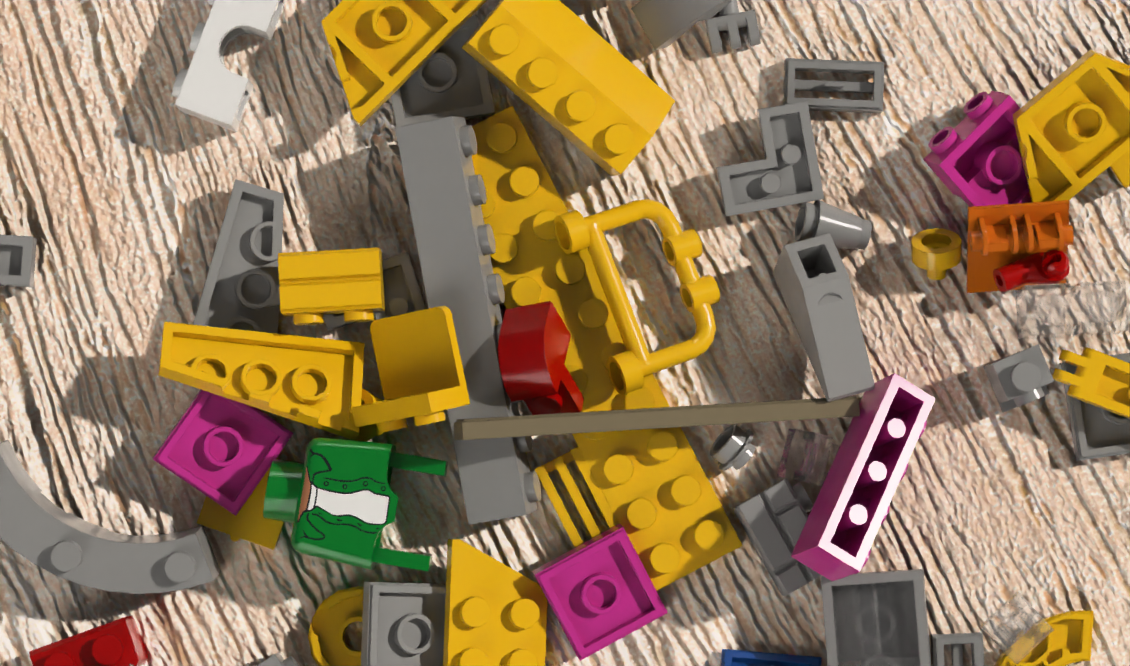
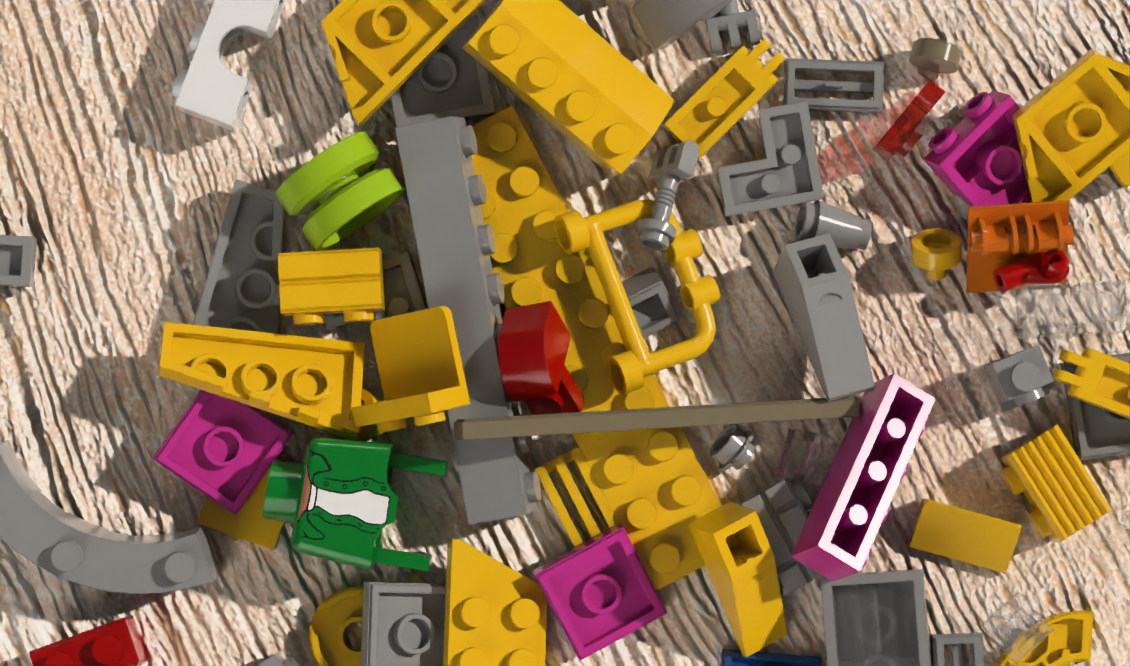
(339, 191): none -> lime wheel
(650, 302): none -> light grey slope
(667, 169): none -> light grey hinge
(725, 98): none -> yellow hinge
(742, 574): none -> yellow slope
(903, 133): none -> clear red plate
(935, 55): none -> dark tan tile
(964, 535): none -> yellow slope
(1053, 484): none -> yellow brick

